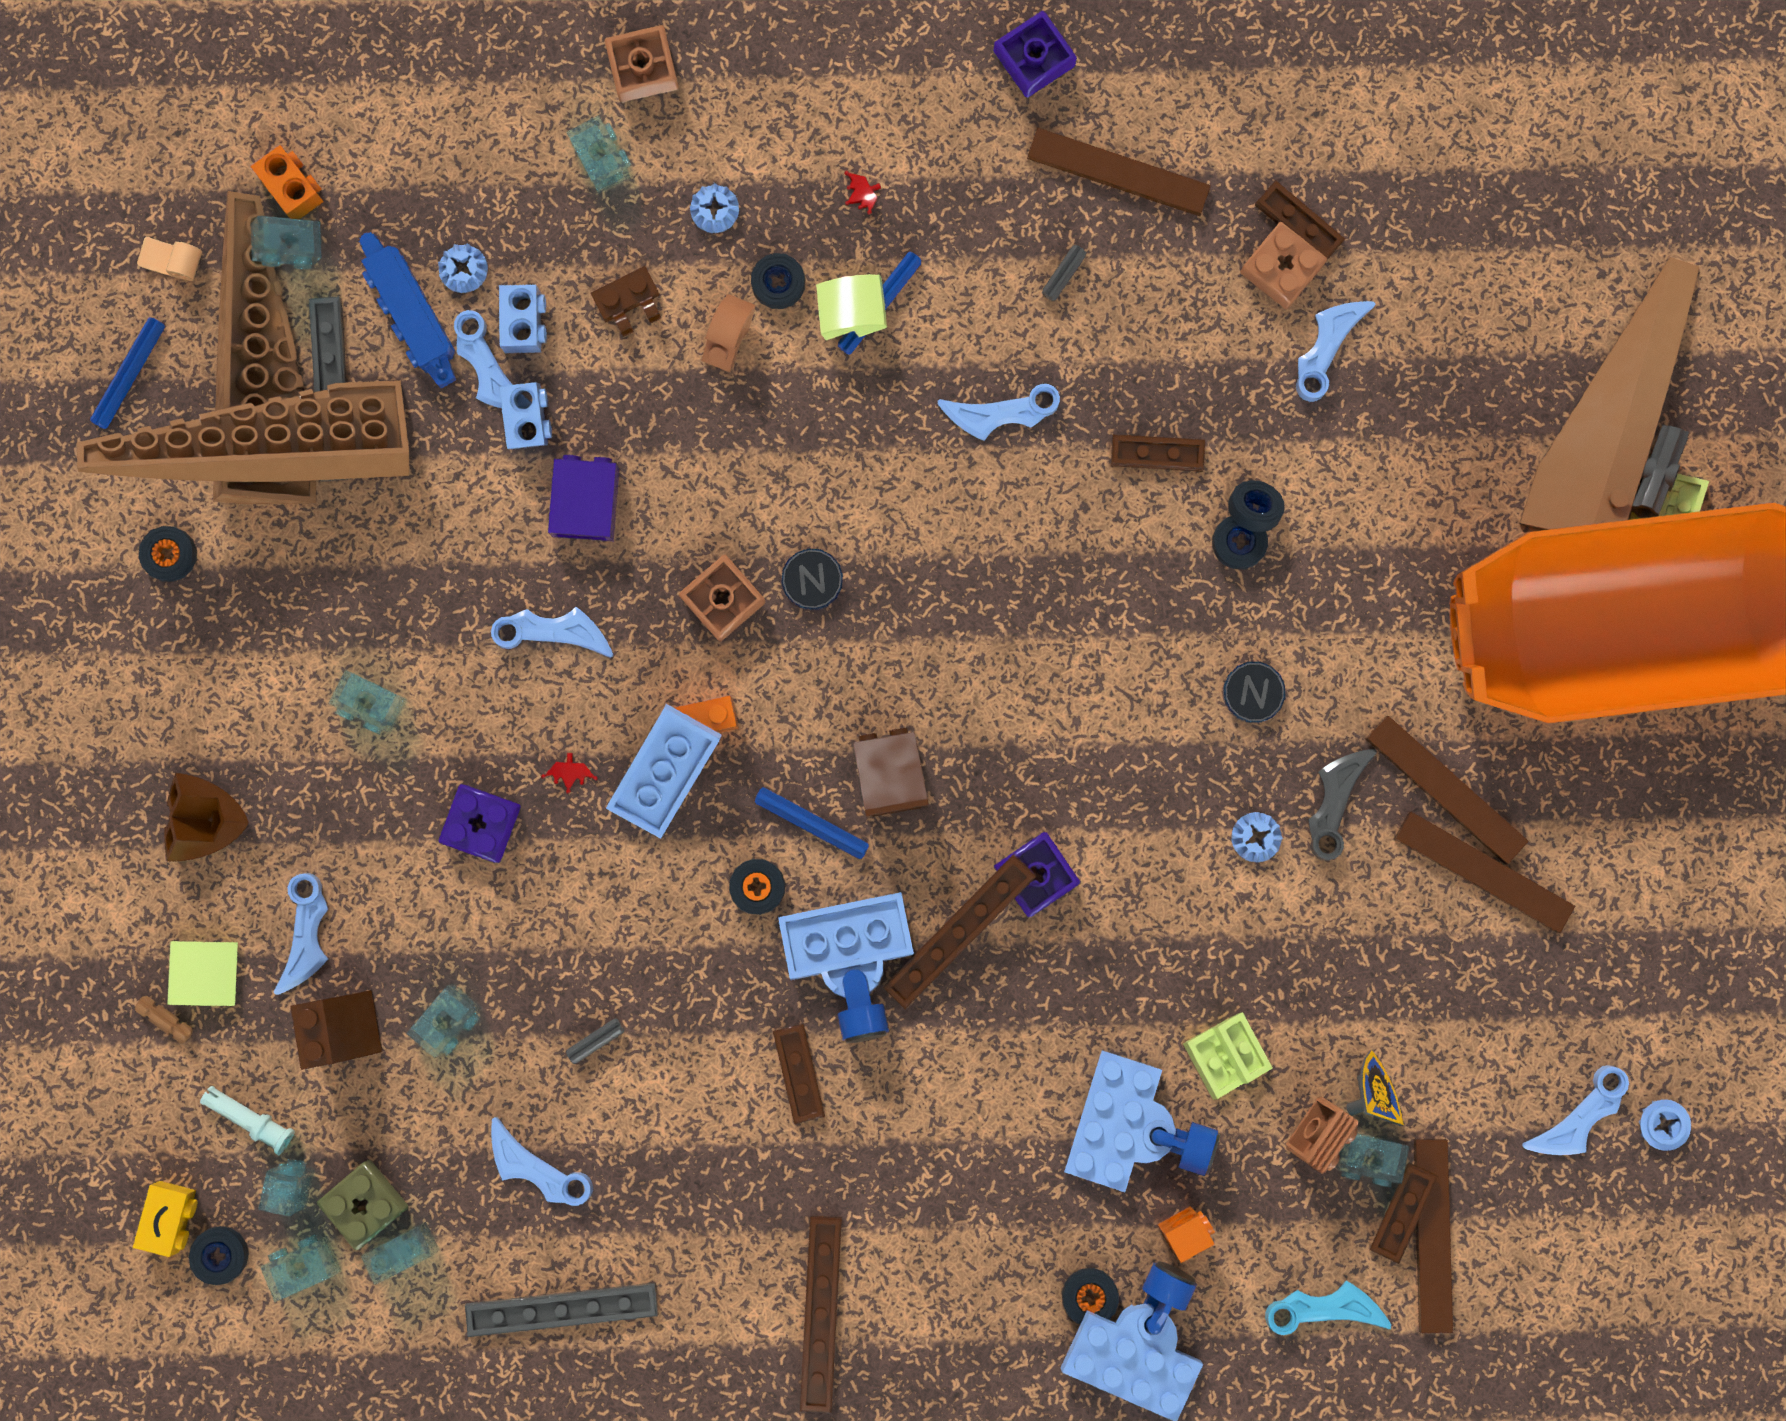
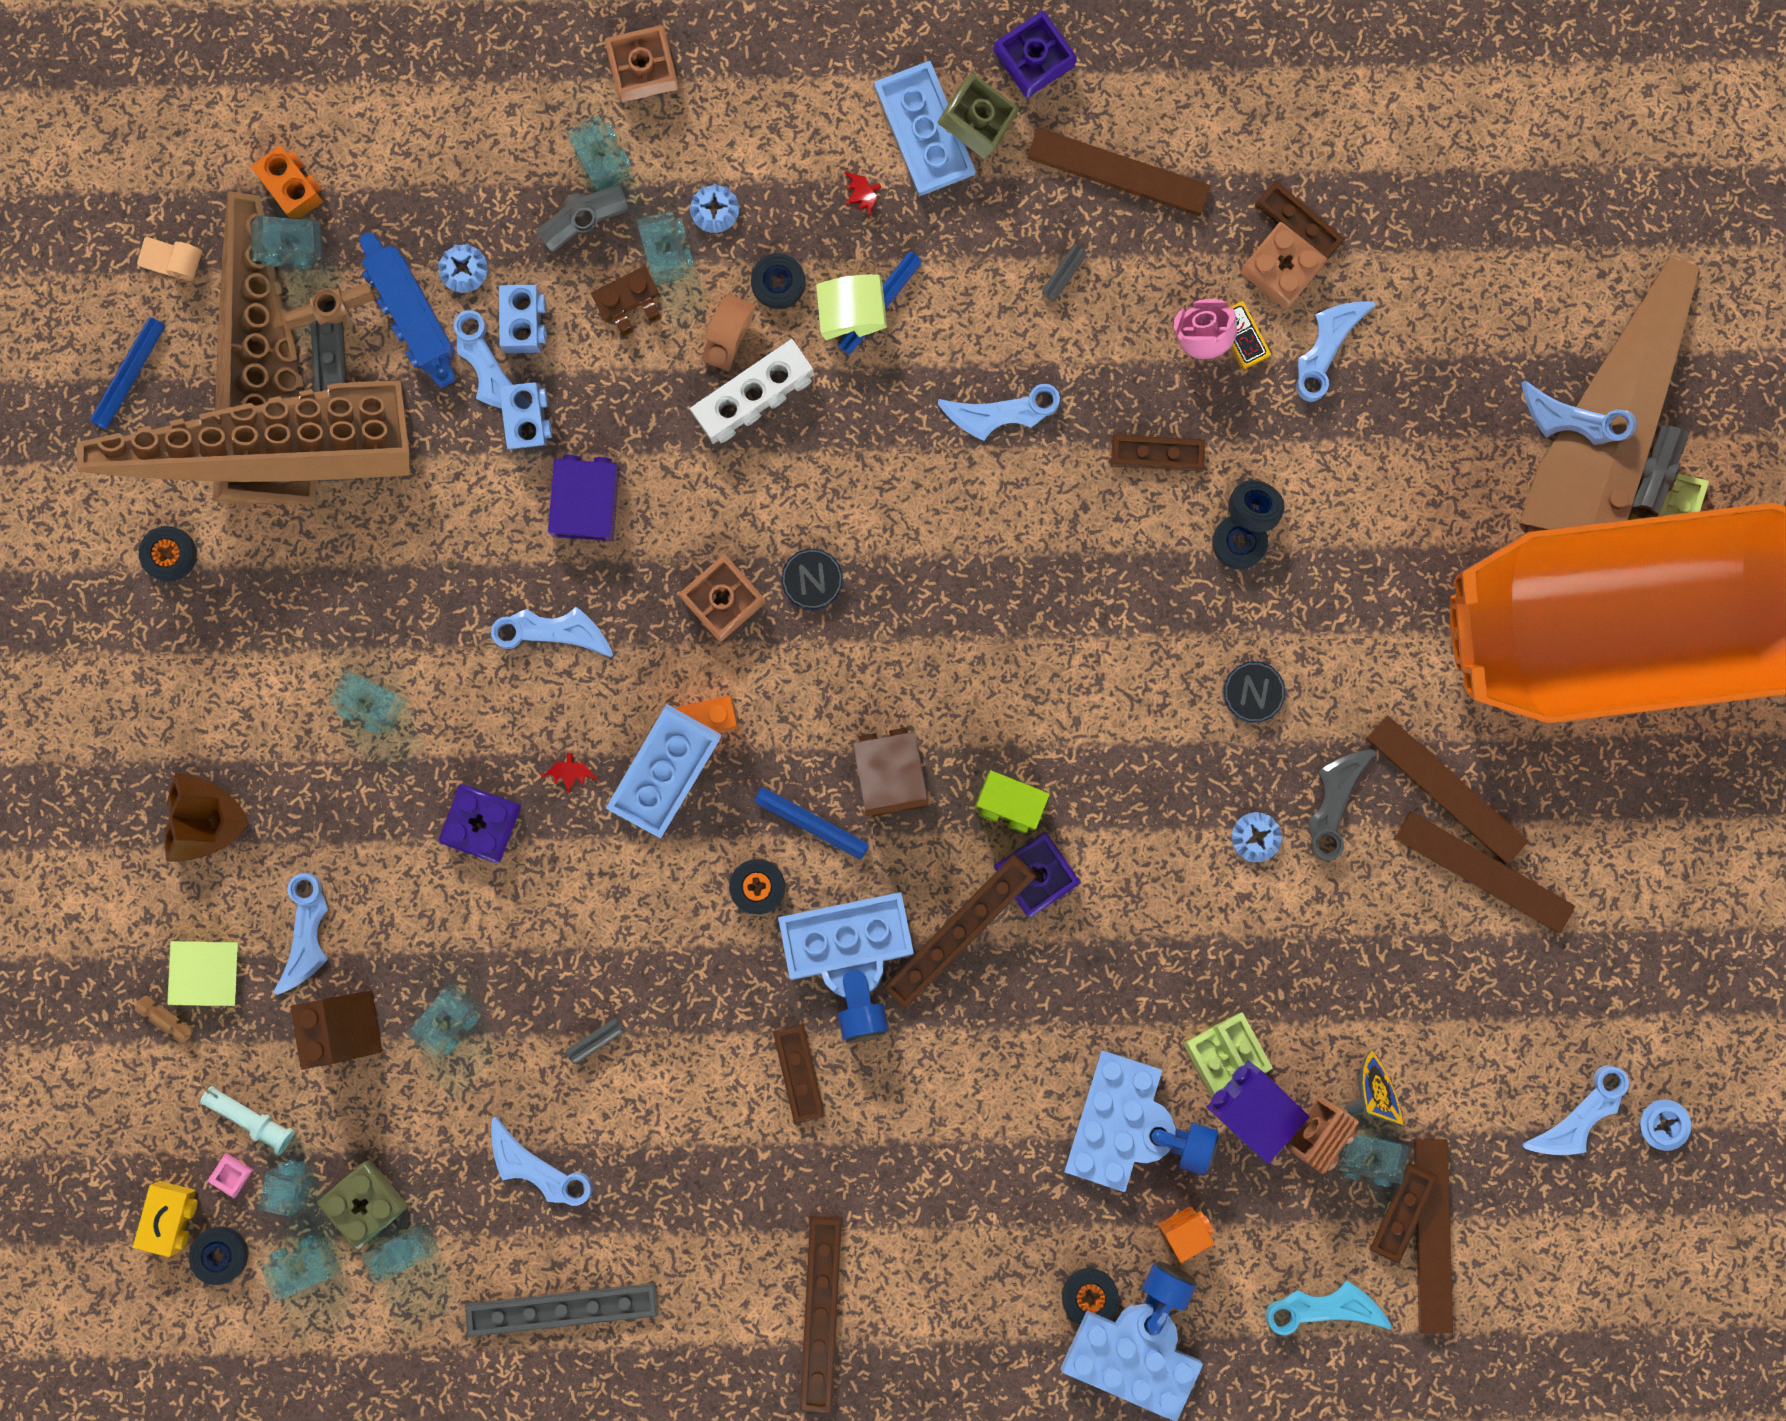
(230, 1175): none -> bright pink tile
(315, 310): none -> medium nougat axle
(596, 208): none -> dark grey piece
(654, 233): none -> clear light blue brick
(786, 359): none -> white brick
(912, 108): none -> light blue plate
(978, 115): none -> olive brick
(1011, 801): none -> lime brick
(1206, 328): none -> bright pink cylinder
(1249, 344): none -> tile
(1257, 1111): none -> dark purple brick
(1556, 416): none -> light blue piece

